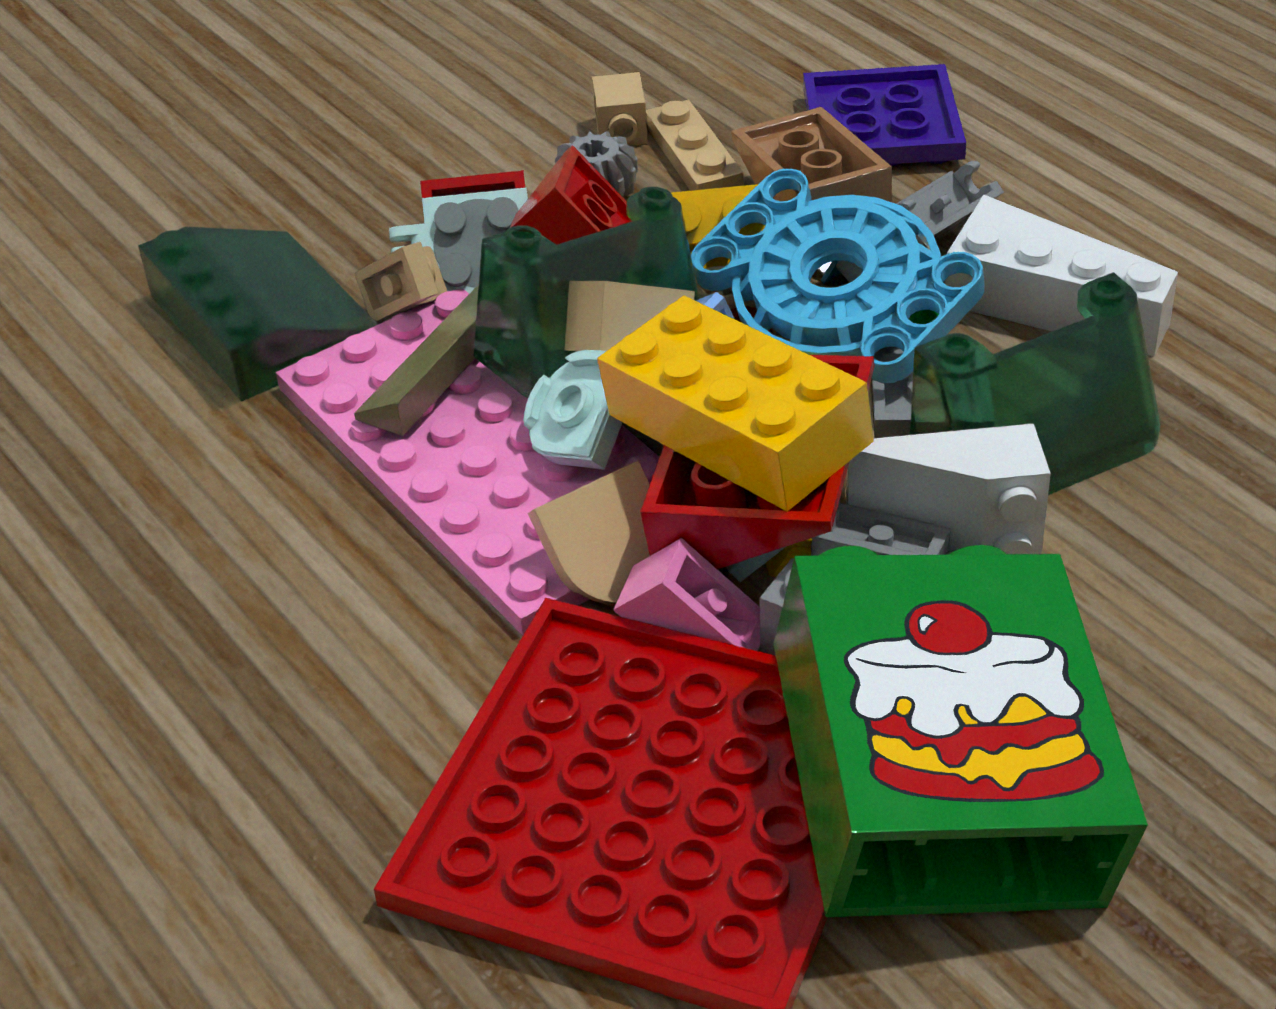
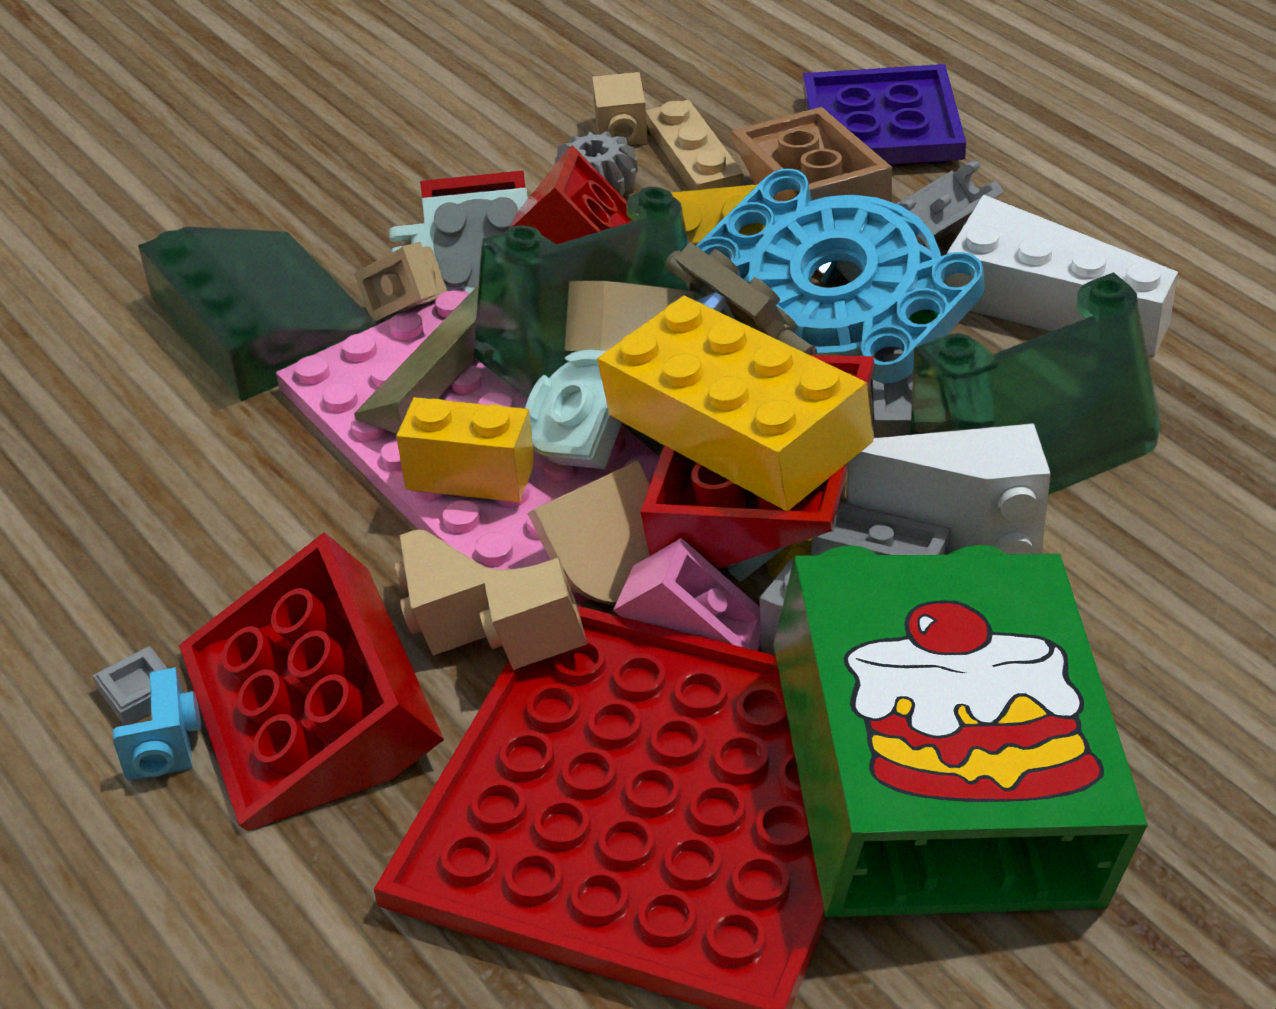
(127, 685): none -> light grey tile
(165, 741): none -> medium azure bracket
(307, 688): none -> red slope
(463, 601): none -> tan arch
(466, 449): none -> yellow brick
(749, 302): none -> dark tan plate

